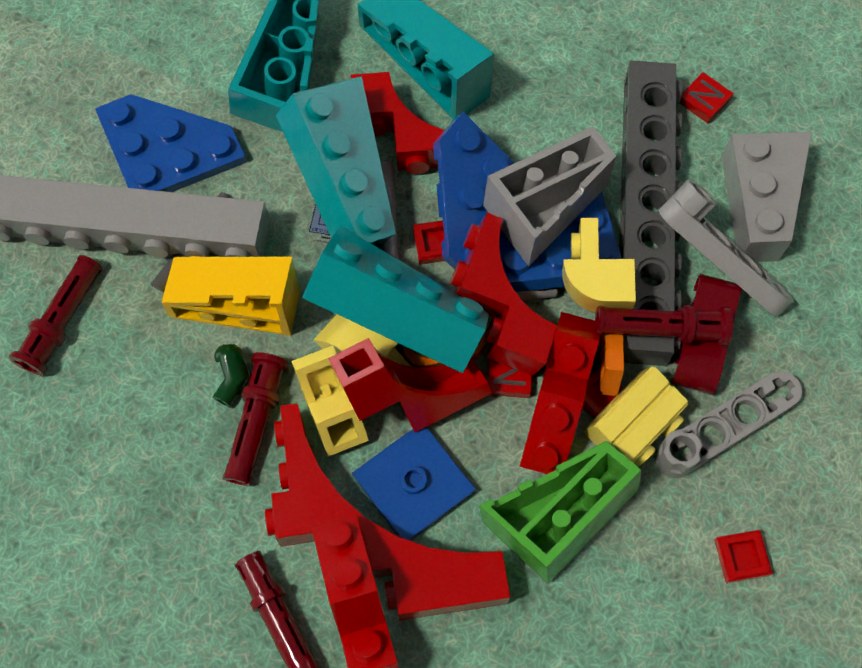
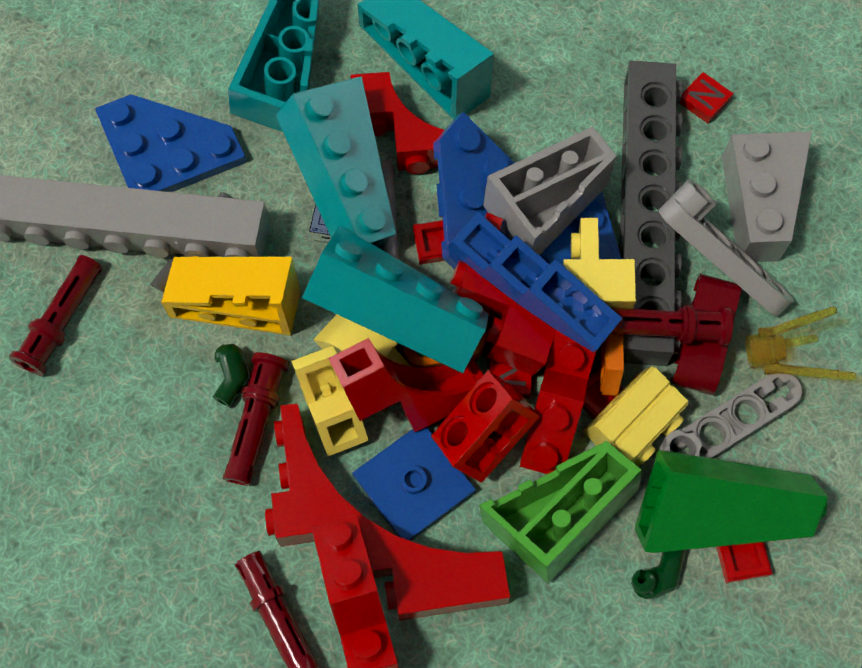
(484, 426): none -> red brick
(531, 282): none -> blue slope
(661, 578): none -> dark green arm
(724, 503): none -> green slope
(769, 347): none -> clear yellow plant

